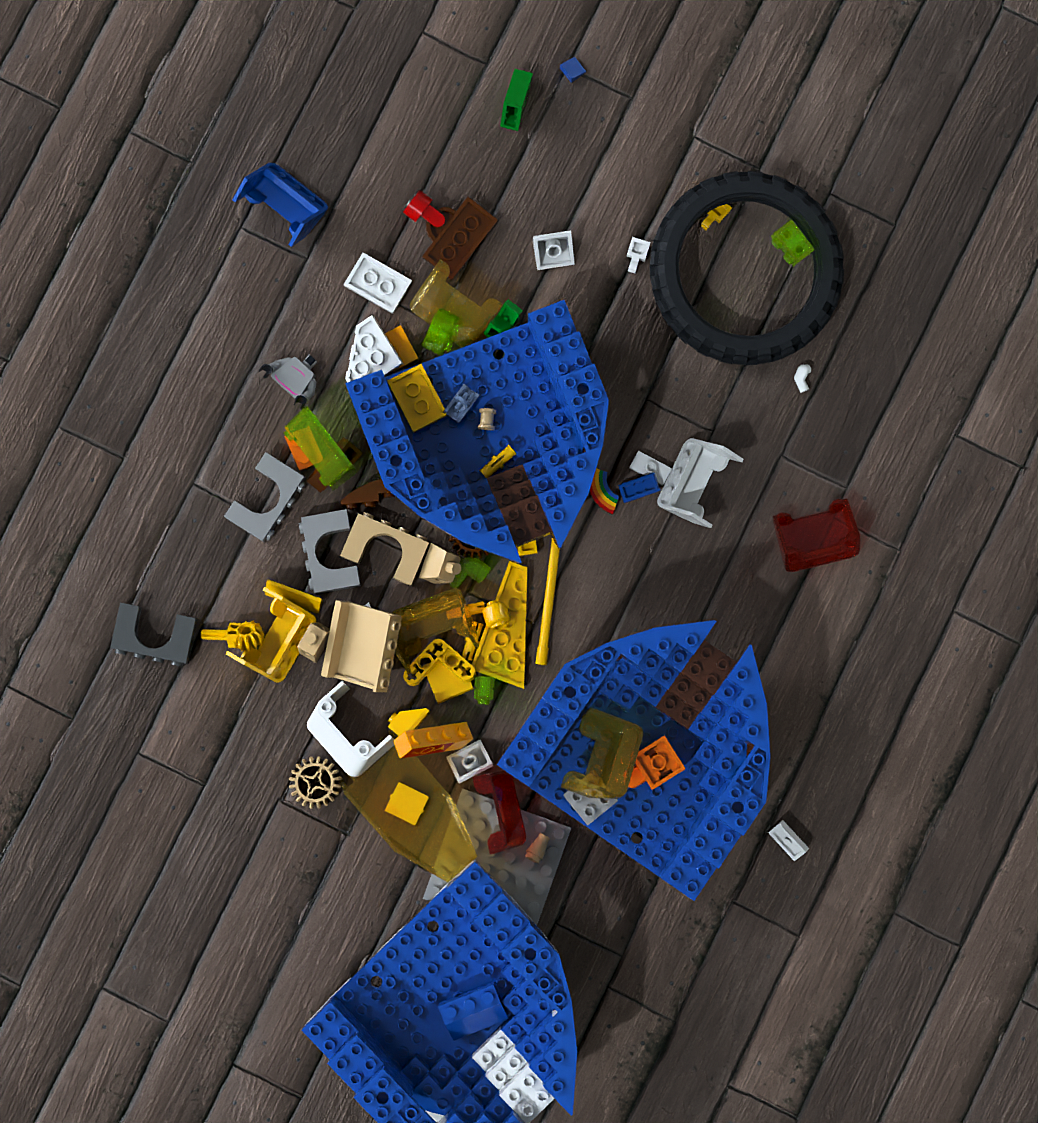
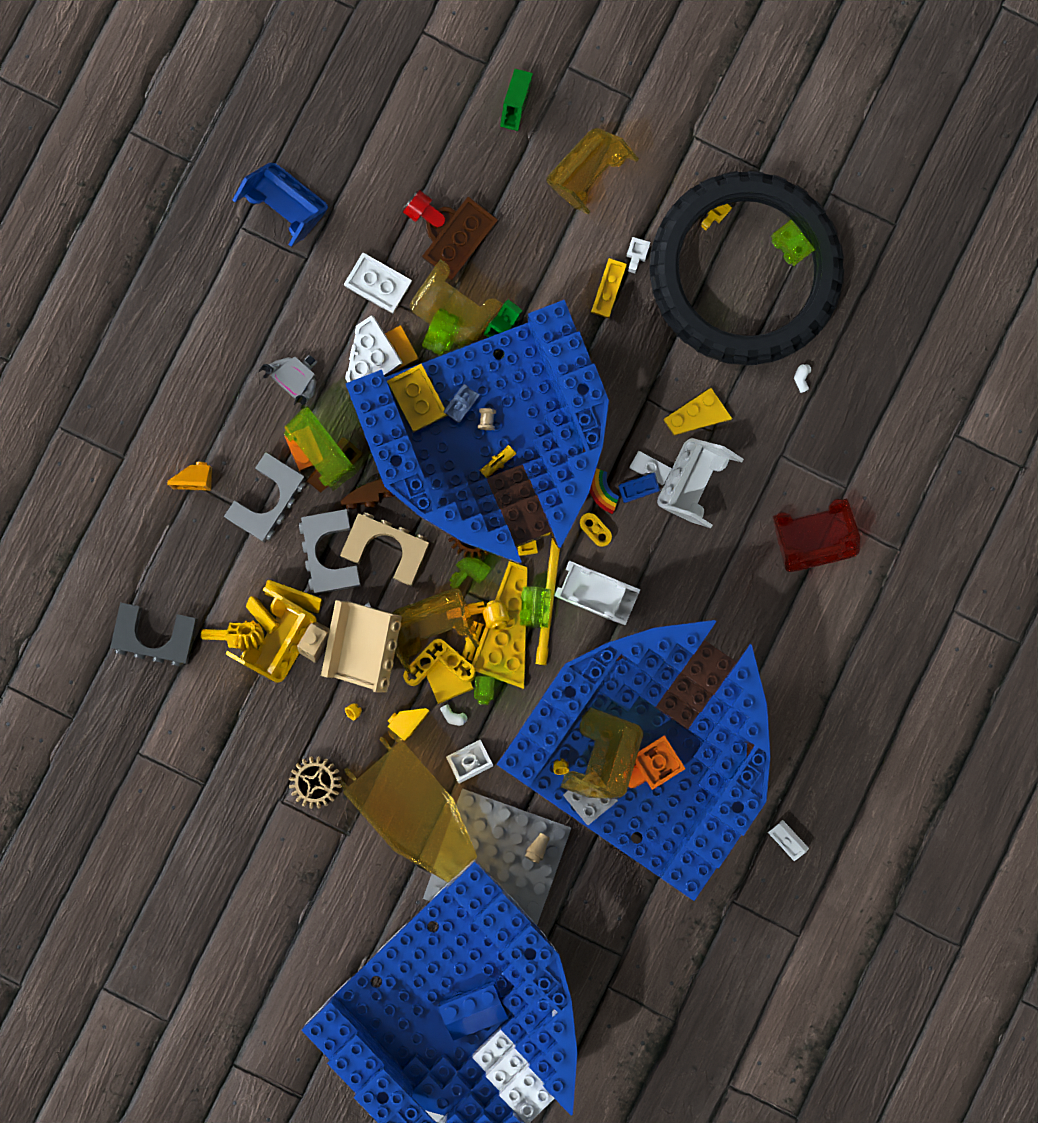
(193, 478): none -> light orange slope
(262, 615): none -> yellow slope
(352, 759): white windscreen -> none
(353, 711): none -> yellow hinge
(406, 803): yellow piece -> none
(433, 740): light orange brick -> none
(440, 565): tan torso -> none
(453, 718): none -> white arm
(507, 809): clear red windscreen -> none
(535, 607): none -> clear neon green brick
(553, 250): white slope -> none
(561, 767): none -> yellow hinge
(572, 69): blue slope -> none
(586, 164): none -> clear yellow windscreen
(595, 530): none -> yellow plate
(598, 593): none -> white piece
(608, 288): none -> yellow plate
(698, 413): none -> yellow wing

